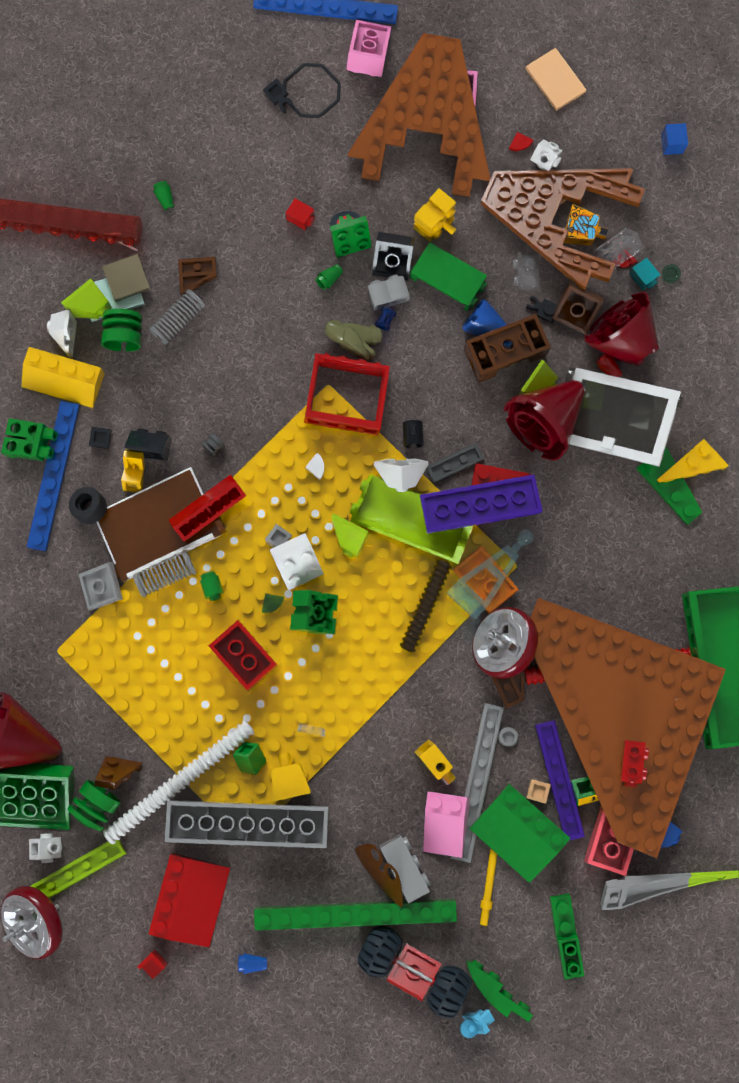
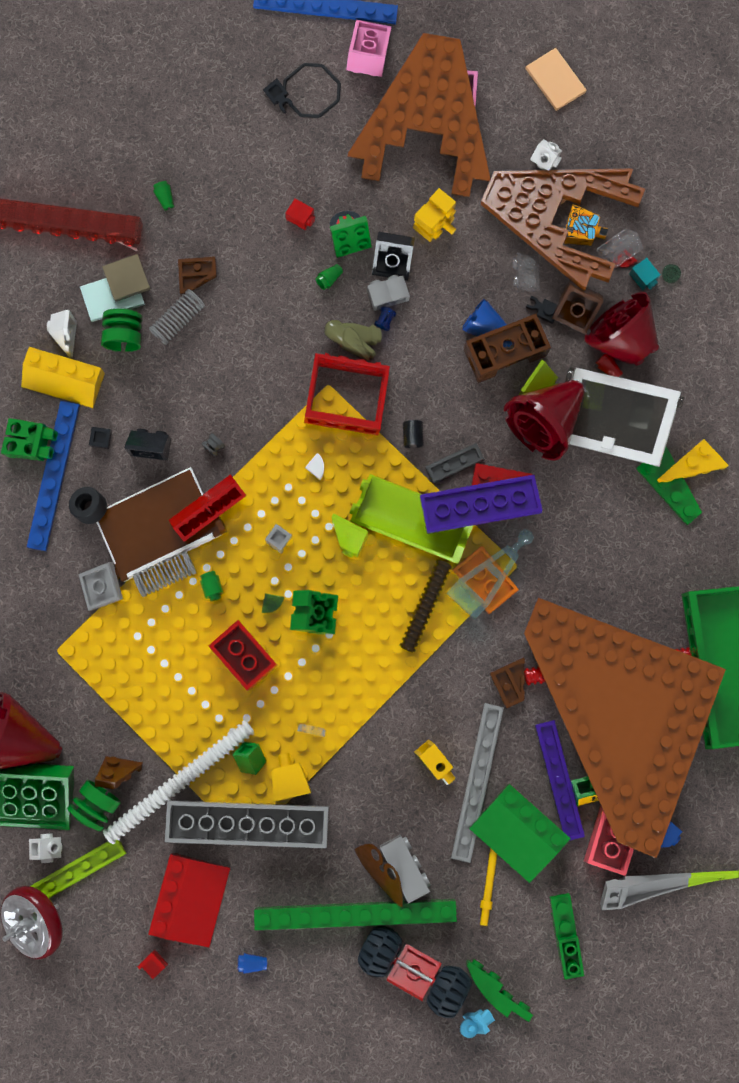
(87, 301): lime slope -> none
(133, 471): yellow slope -> none
(296, 561): white brick -> none
(401, 473): white slope -> none
(445, 824): bright pink slope -> none
(449, 275): green panel -> none
(508, 737): light grey tile -> none
(514, 648): flat silver wheel -> none
(520, 142): red tile -> none
(538, 791): light nougat plate -> none
(633, 762): red brick -> none
(674, 138): blue piece -> none

